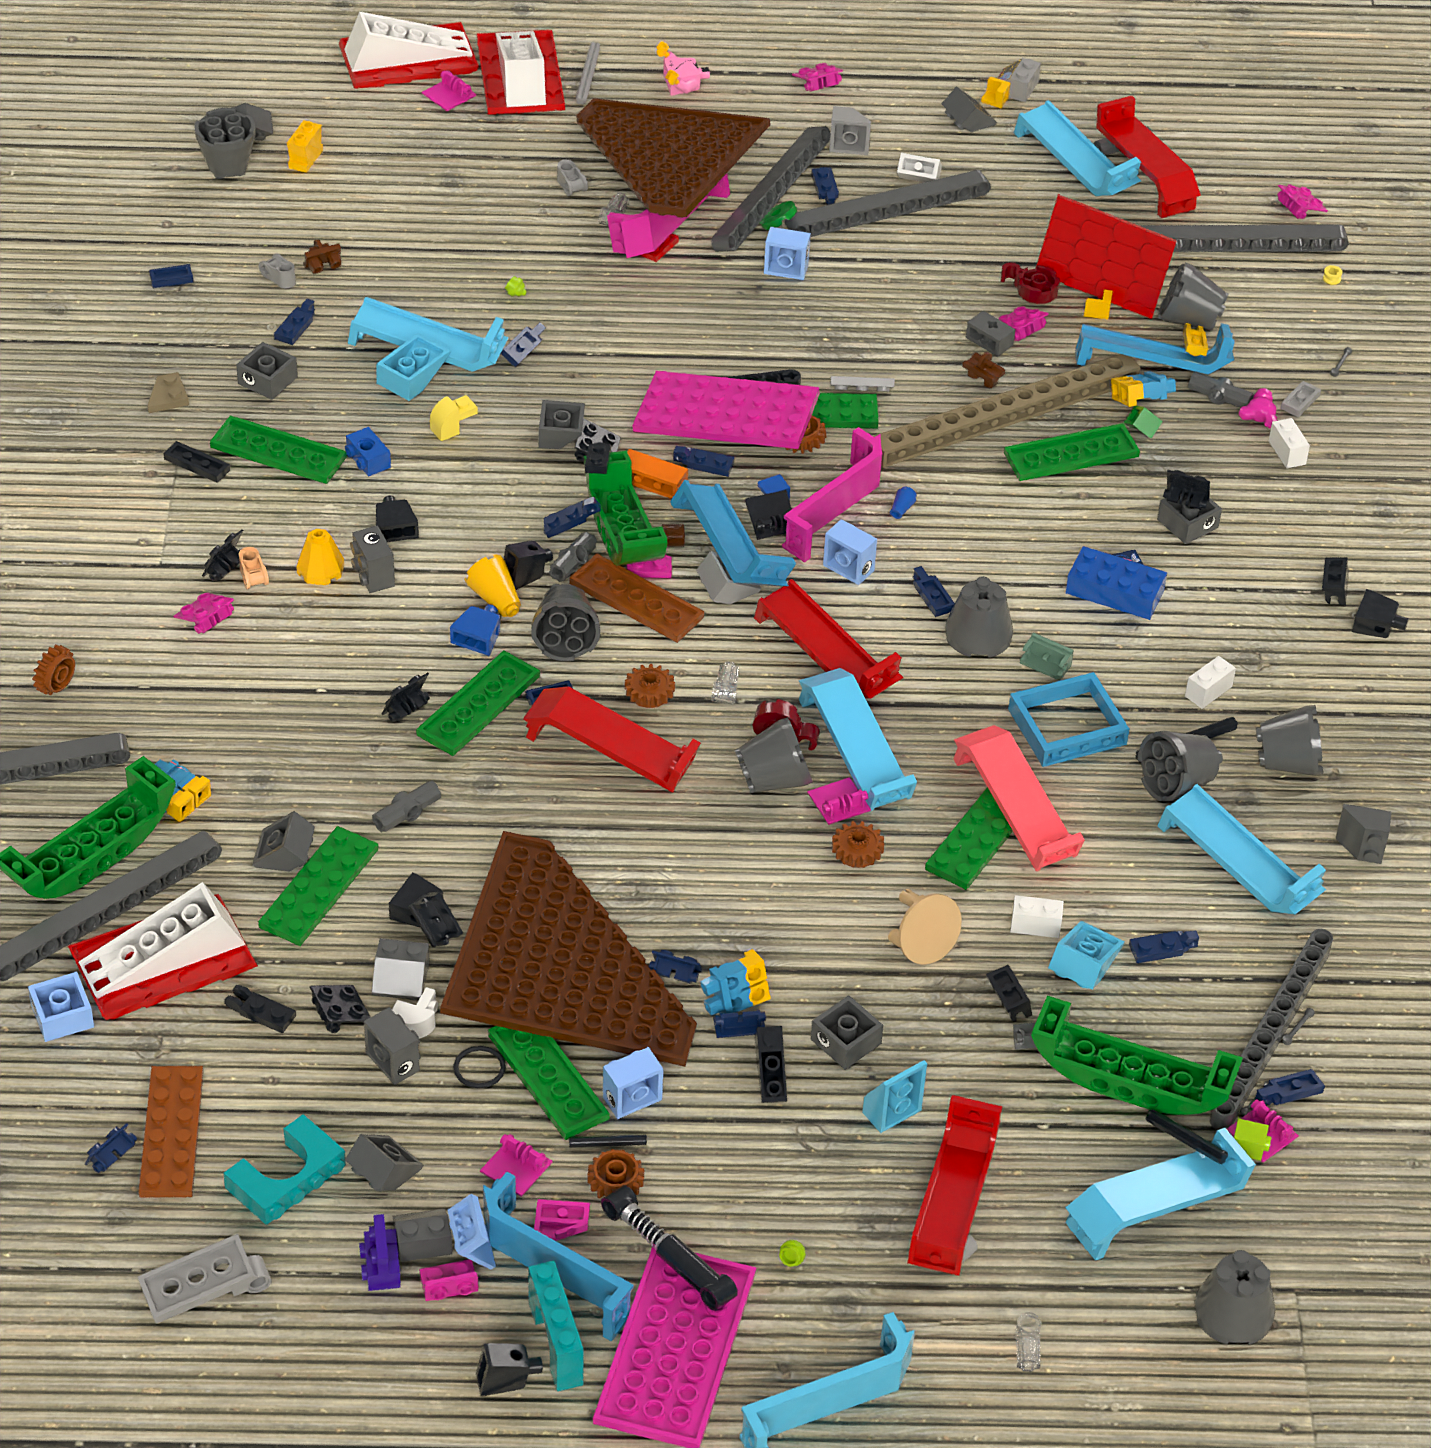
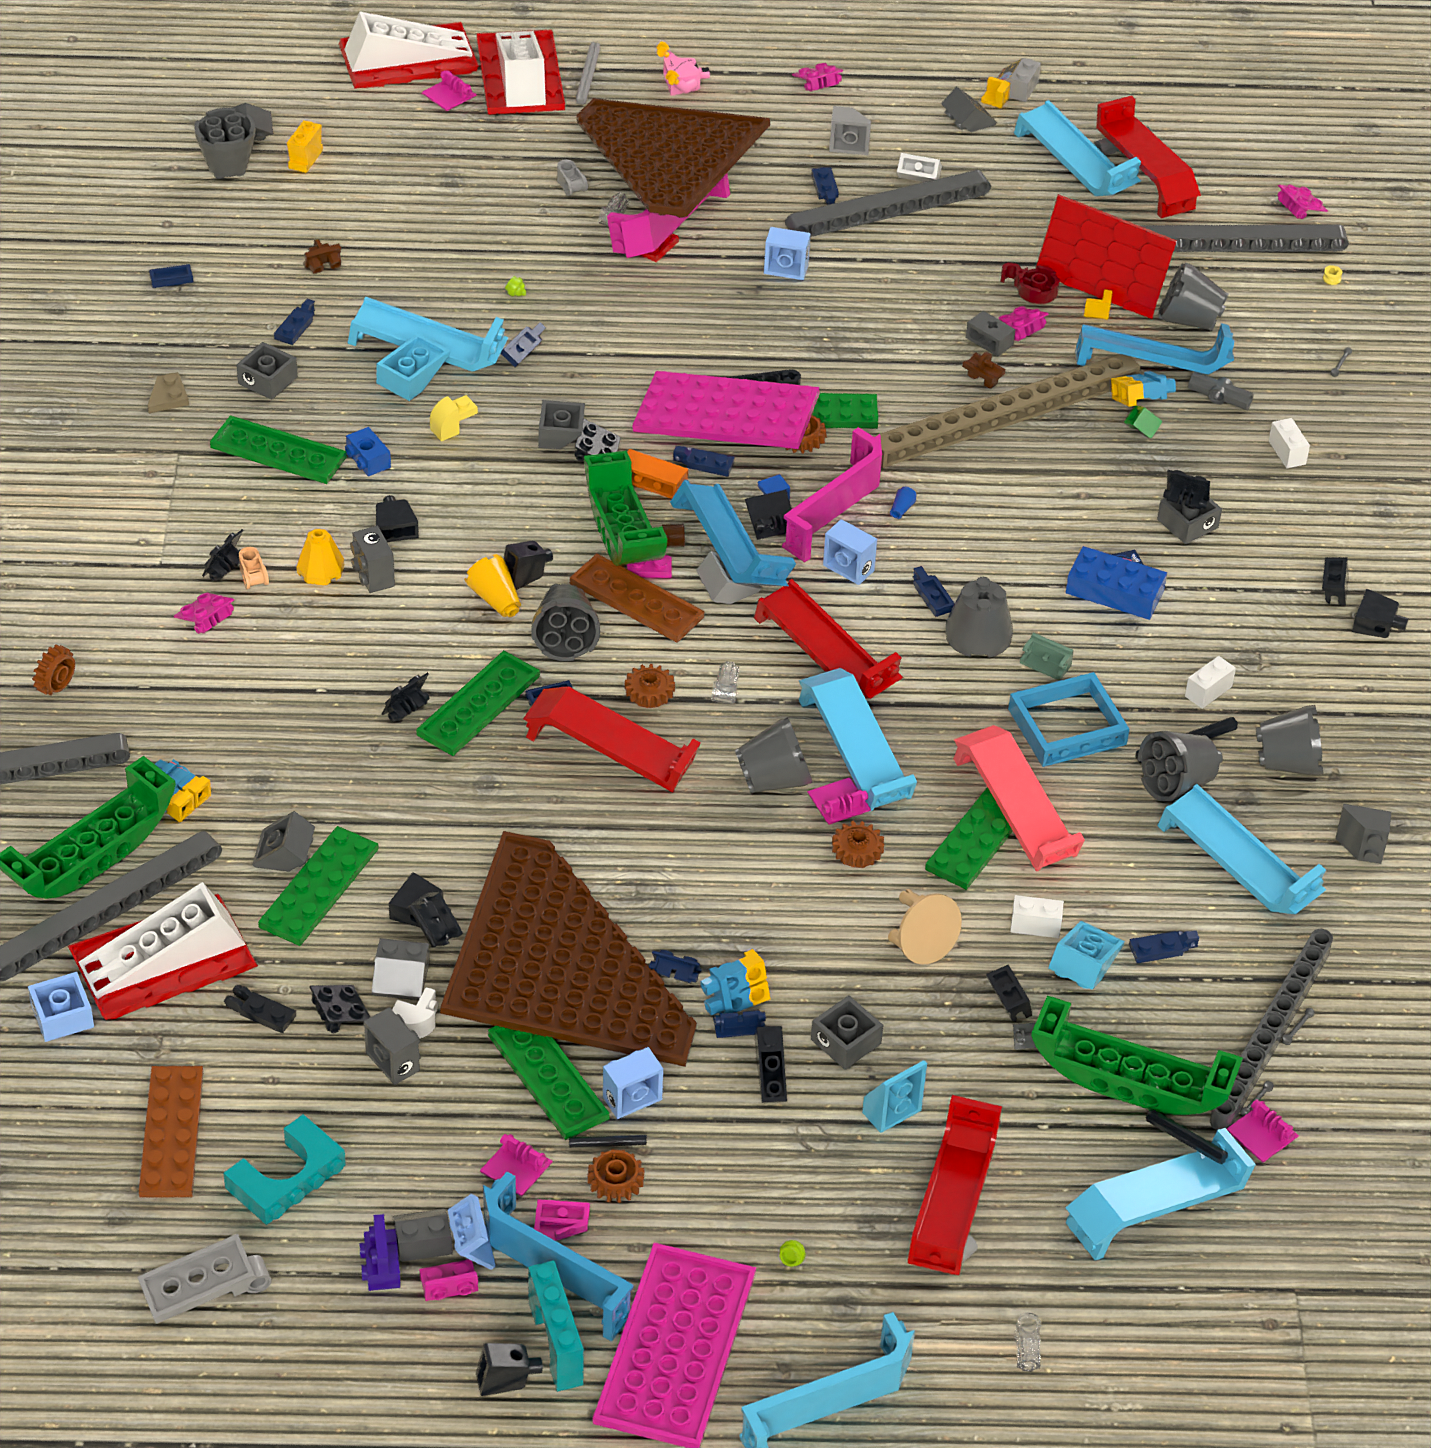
(117, 1141): dark blue hinge -> none
(196, 461): black plate -> none
(279, 271): light grey piece -> none
(382, 1162): dark grey slope -> none
(406, 806): dark grey piece -> none
(476, 629): blue torso -> none
(485, 1084): black piece -> none
(570, 516): dark blue hinge -> none
(573, 556): dark grey piece -> none
(598, 458): black plate -> none
(713, 1288): black piece -> none
(770, 189): dark grey beam -> none
(771, 712): dark red piece -> none
(778, 214): green tile -> none
(862, 383): light grey plate -> none
(1071, 452): green plate -> none
(1195, 340): yellow hinge -> none
(1236, 1300): dark grey cone -> none
(1252, 1138): lime brick -> none
(1260, 408): dark pink animal -> none
(1290, 1088): dark blue hinge -> none
(1300, 399): light grey plate -> none

